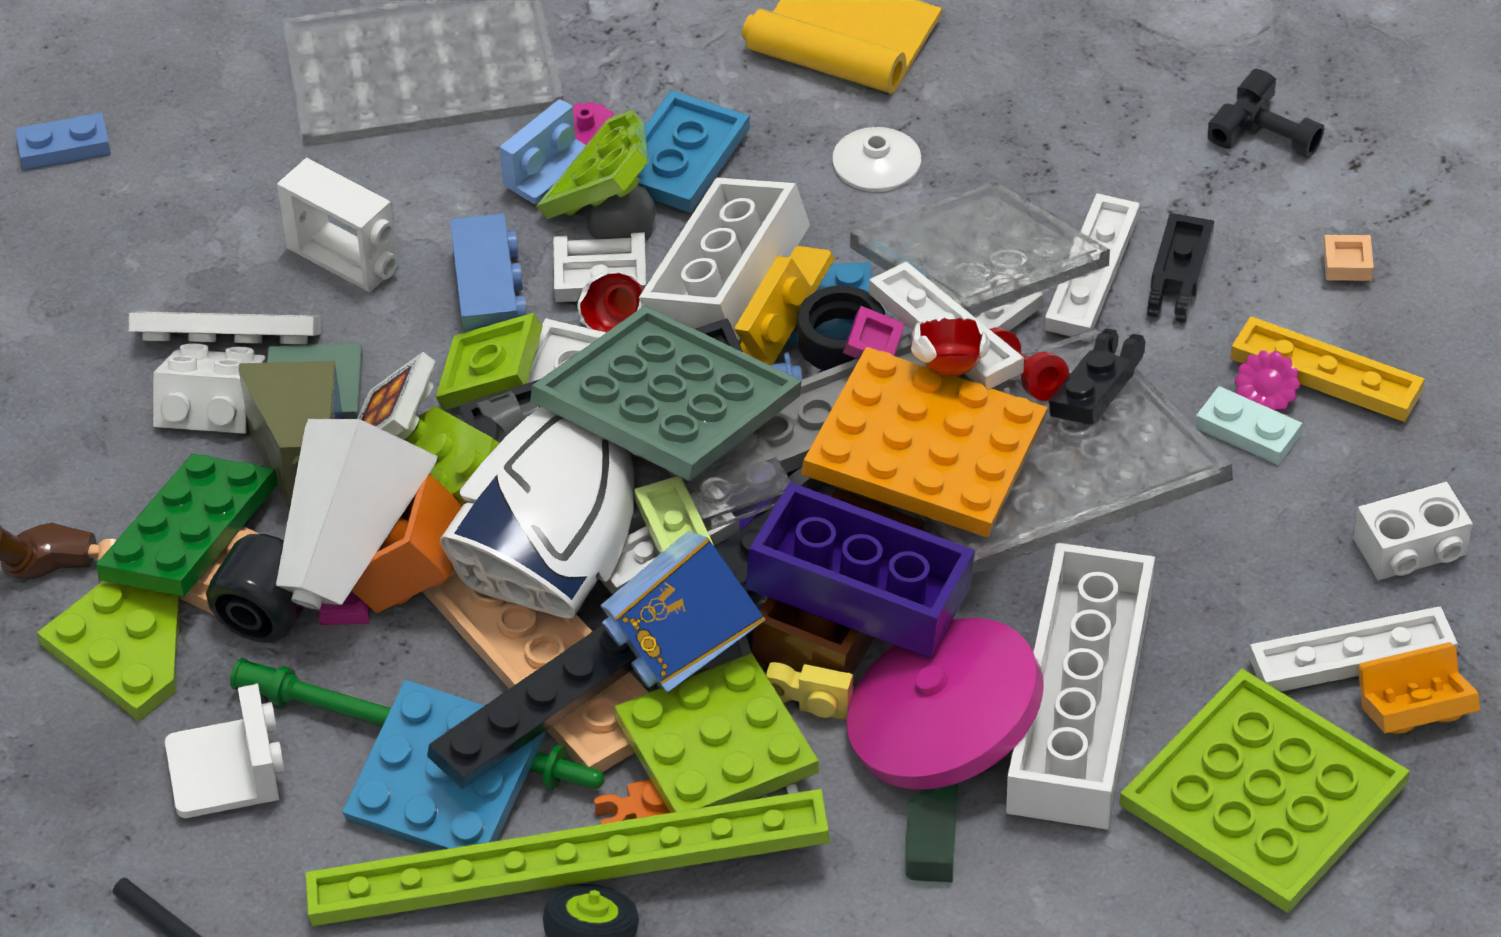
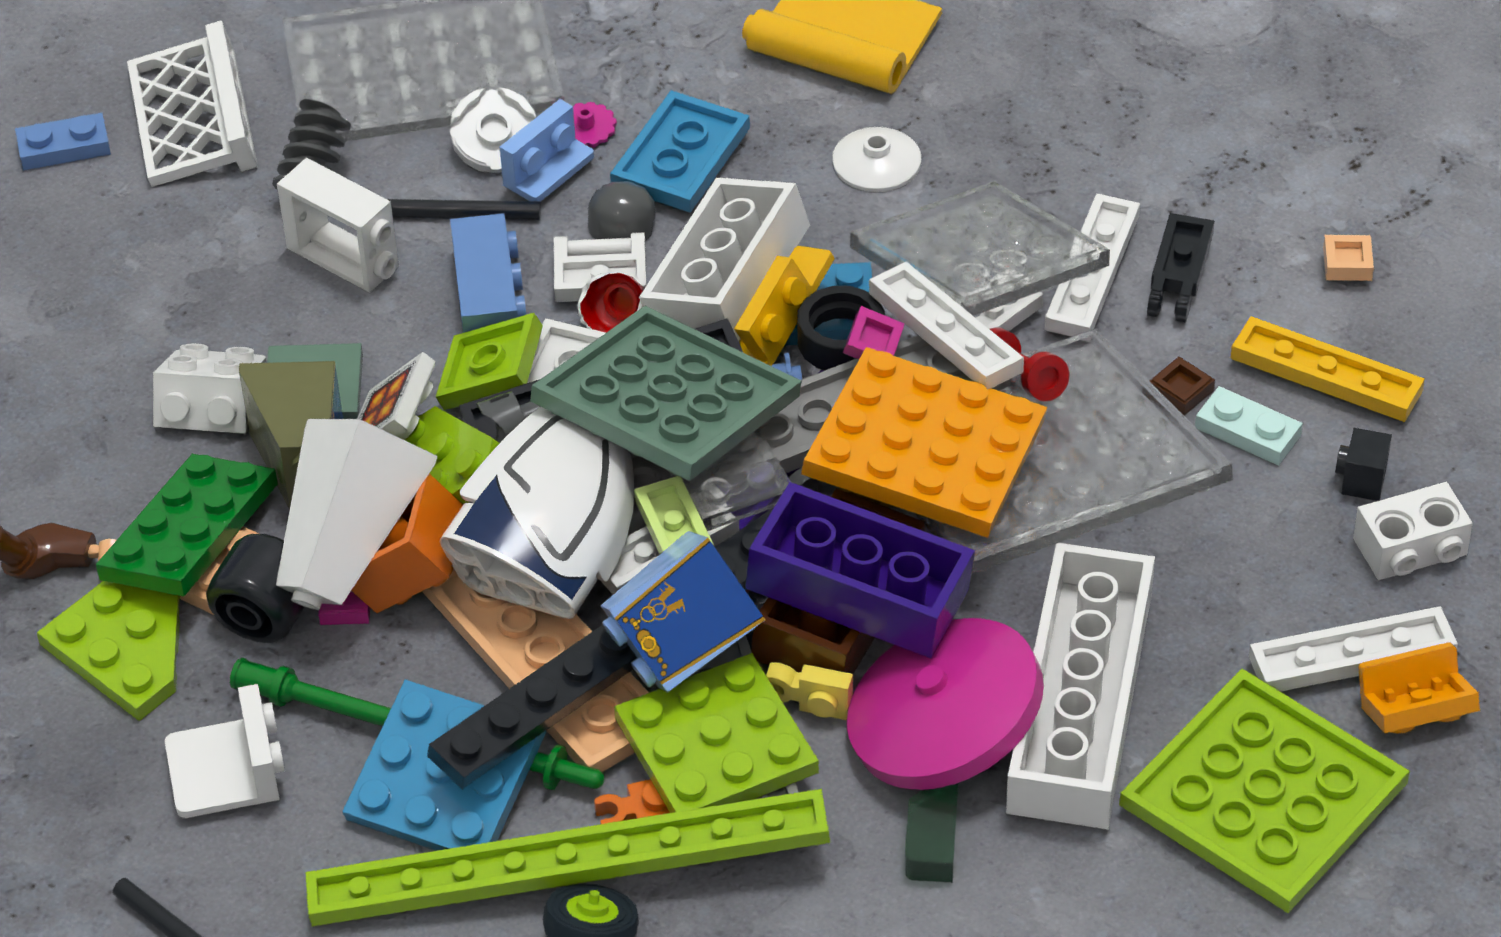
(228, 108): none -> white fence
(245, 327): white plate -> none
(313, 137): none -> dark grey piece
(464, 208): none -> black bar
(485, 123): none -> white tile
(602, 168): lime plate -> none
(950, 345): red hair -> none
(1097, 378): black hinge -> none
(1183, 384): none -> reddish brown tile
(1253, 113): black bar -> none
(1268, 380): dark pink piece -> none
(1364, 463): none -> black plate

